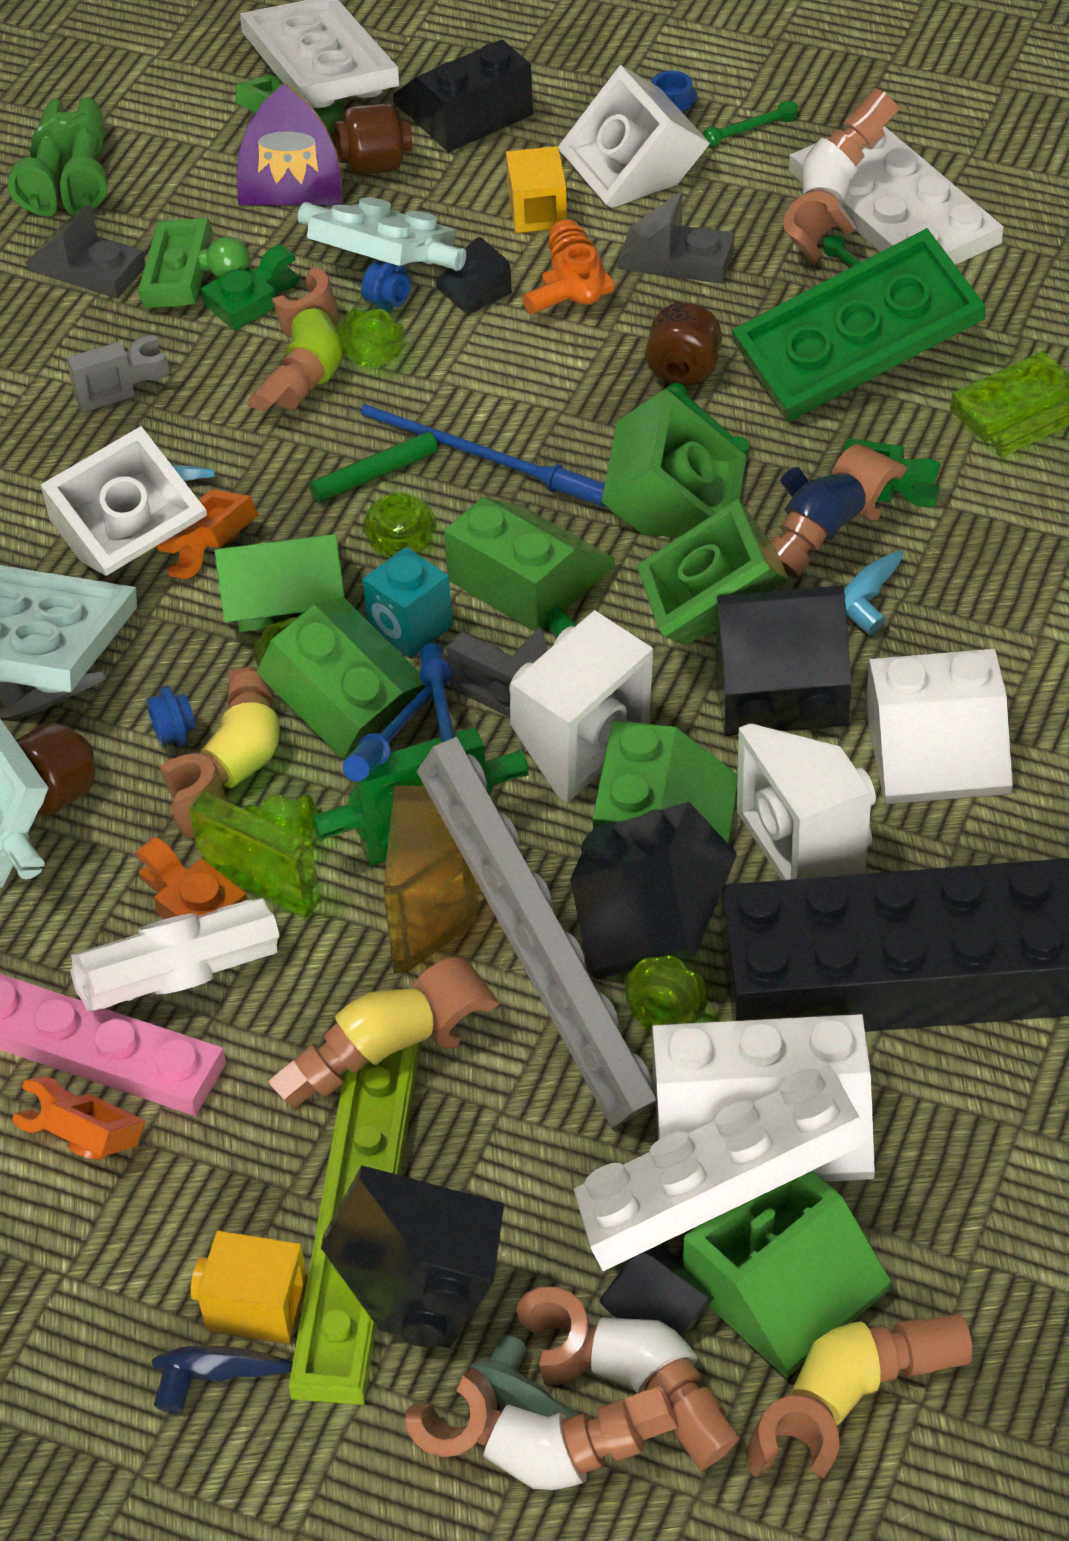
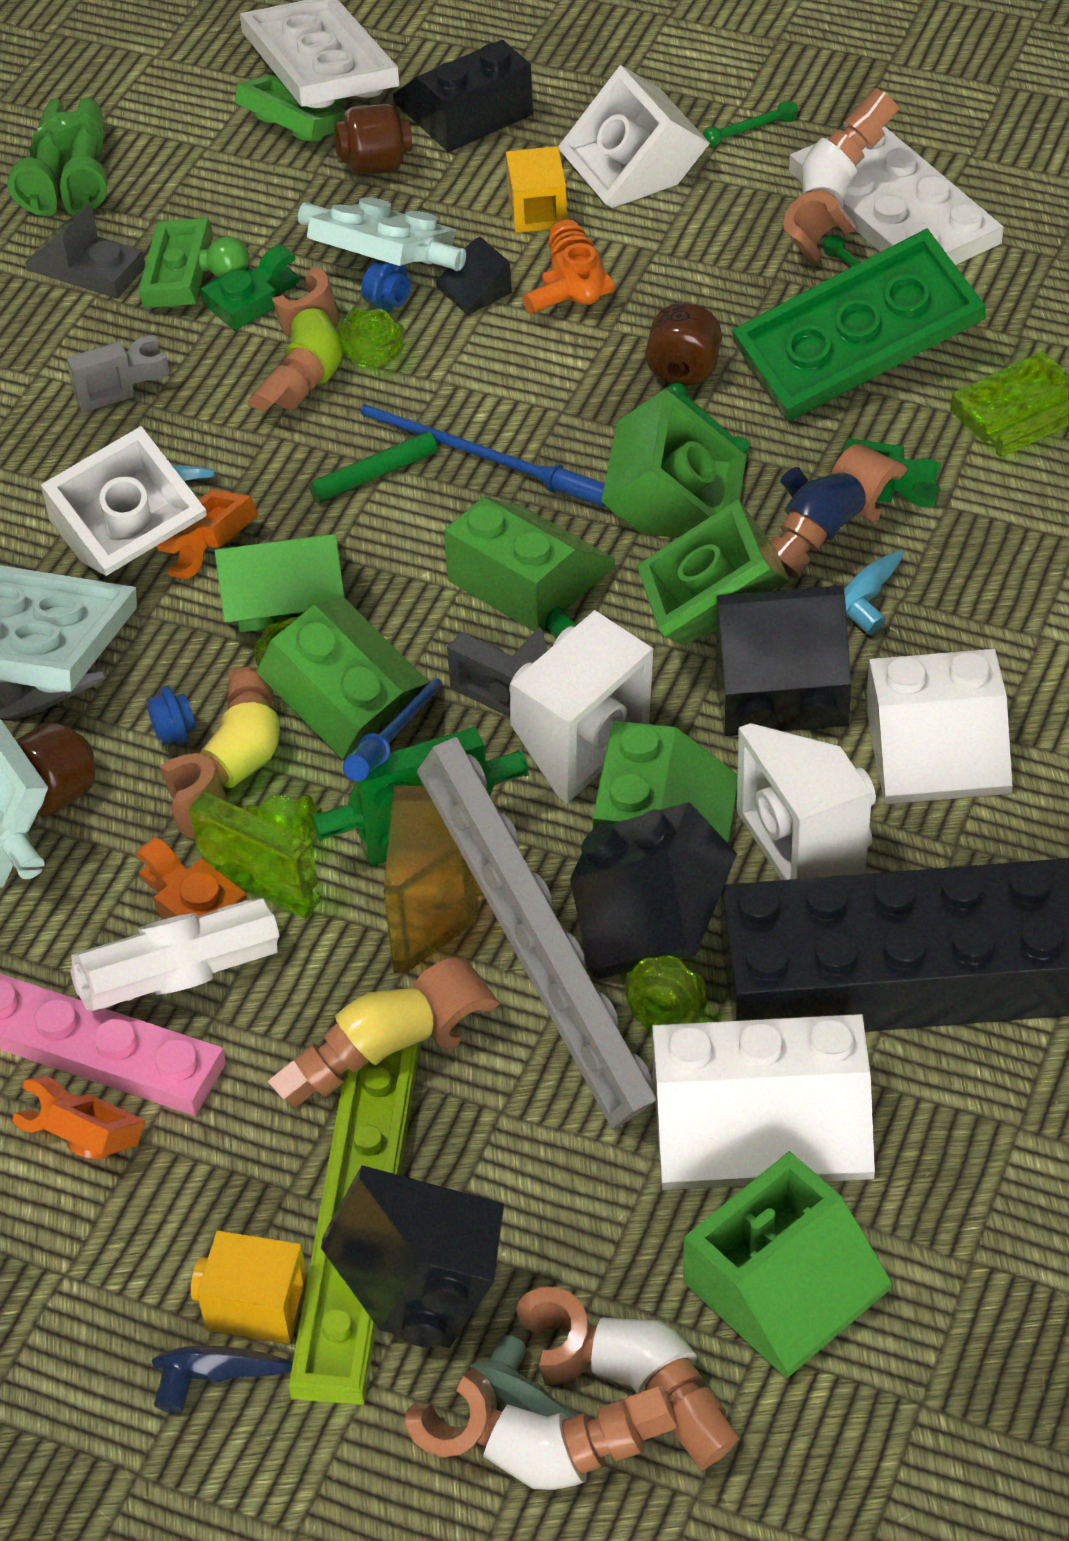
(288, 155): dark purple shield -> none
(399, 522): clear neon green plate -> none
(408, 601): teal brick -> none
(436, 674): blue piece -> none
(657, 1289): black slope -> none
(666, 248): dark grey slope -> none
(677, 88): blue plate -> none
(718, 1165): white plate -> none
(842, 1370): nougat piece -> none

